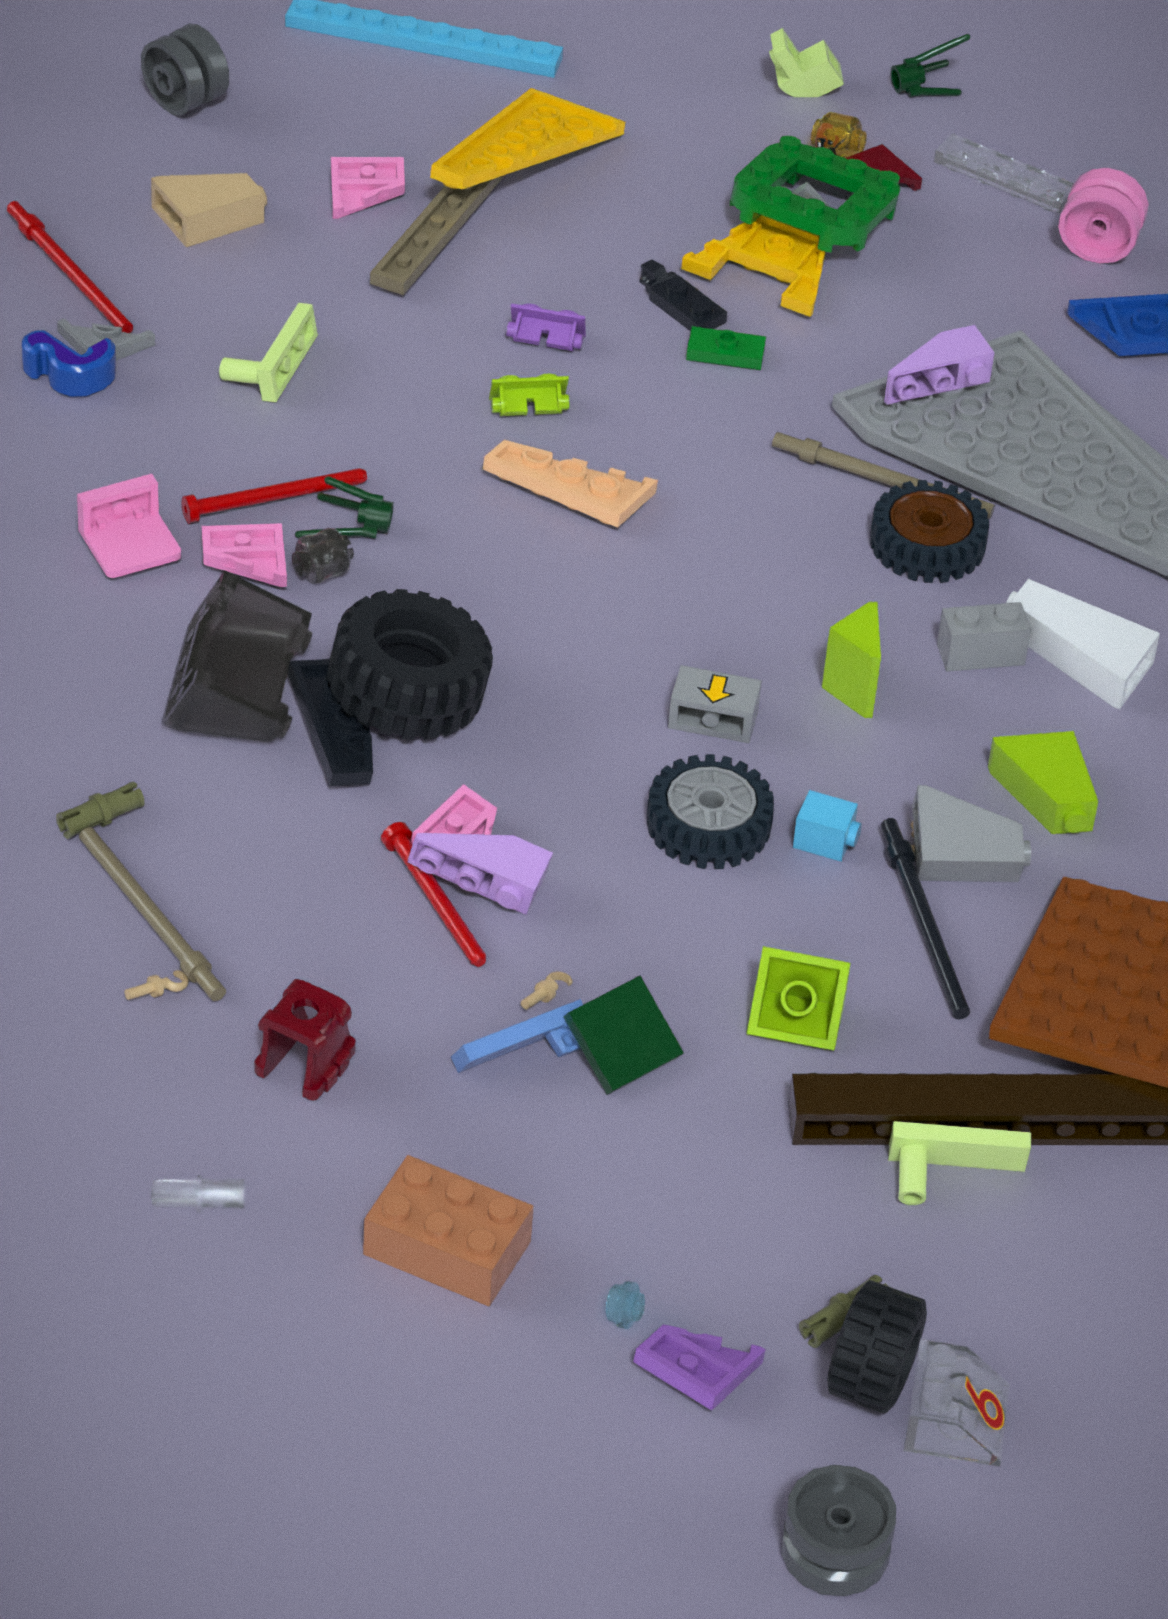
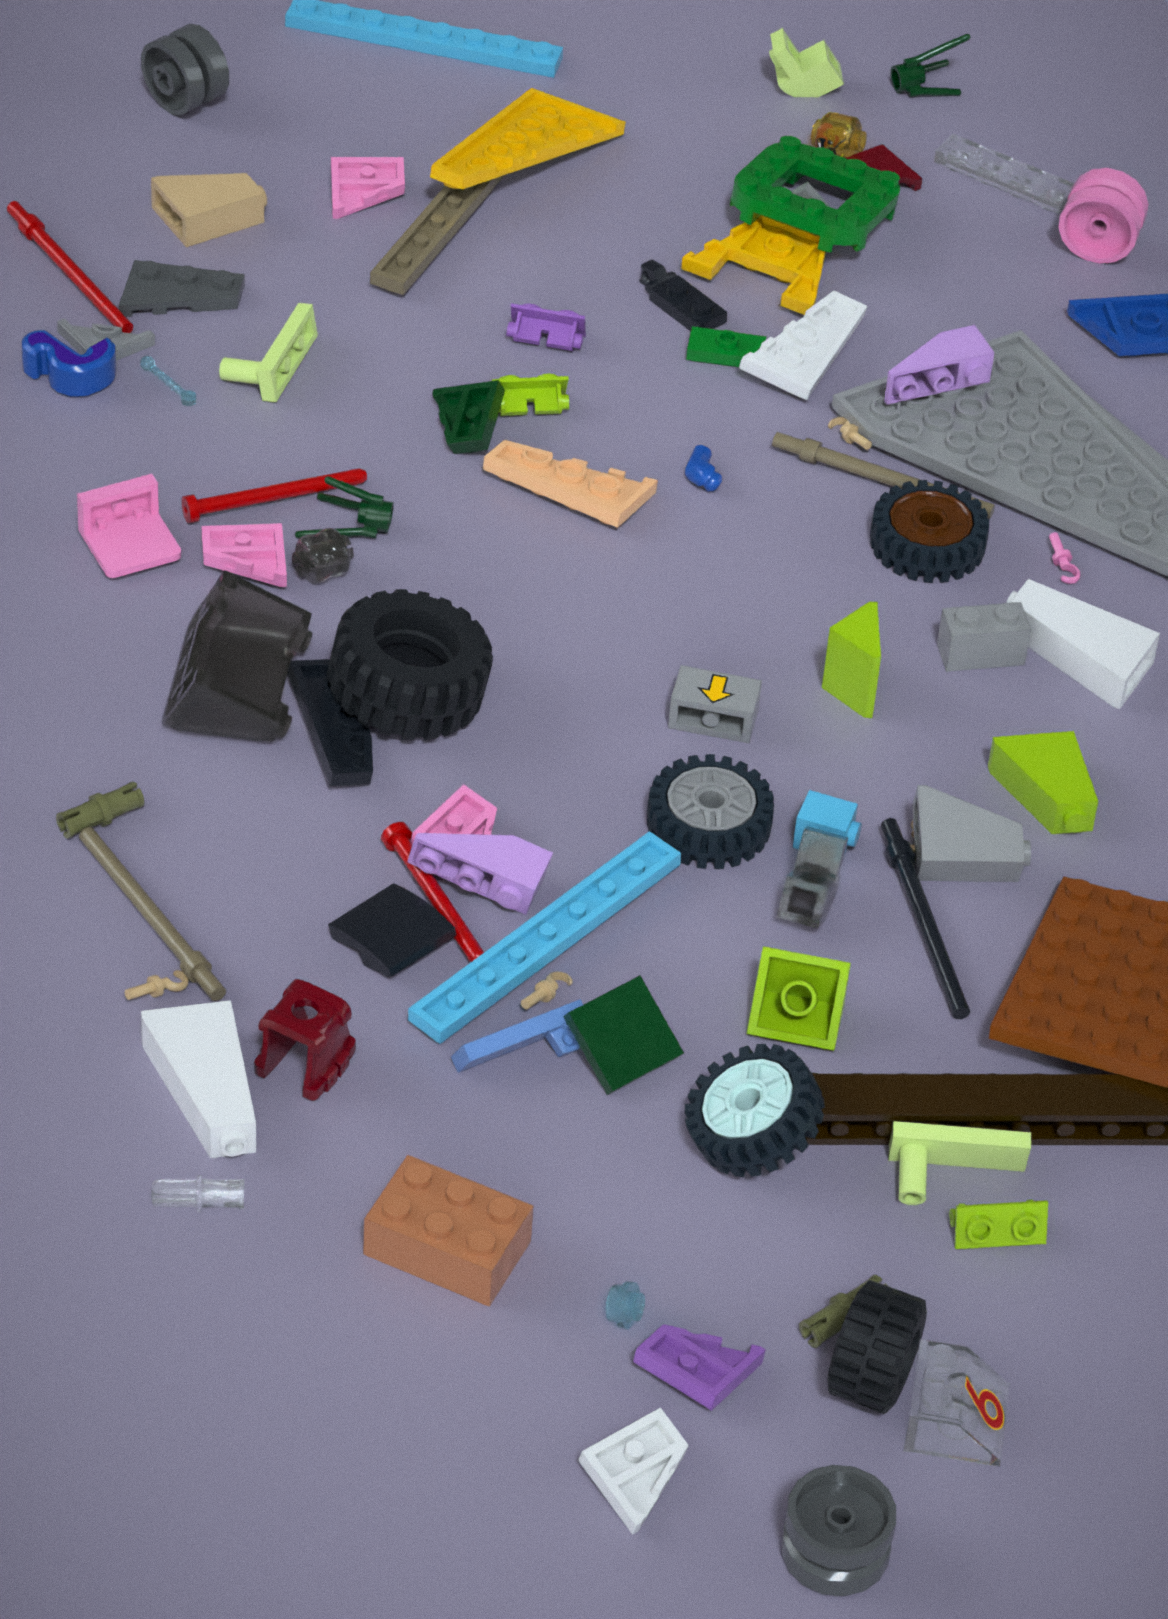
(172, 286): none -> dark grey wing
(188, 397): none -> clear light blue hinge
(205, 1072): none -> white slope
(392, 929): none -> black slope
(469, 414): none -> dark green wing
(543, 937): none -> medium azure plate
(635, 1465): none -> white wing
(700, 471): none -> blue arm
(754, 1110): none -> black wheel
(807, 347): none -> white wing
(815, 878): none -> clear smoke brick
(850, 432): none -> tan hand
(999, 1224): none -> lime hinge
(1062, 558): none -> bright pink hand

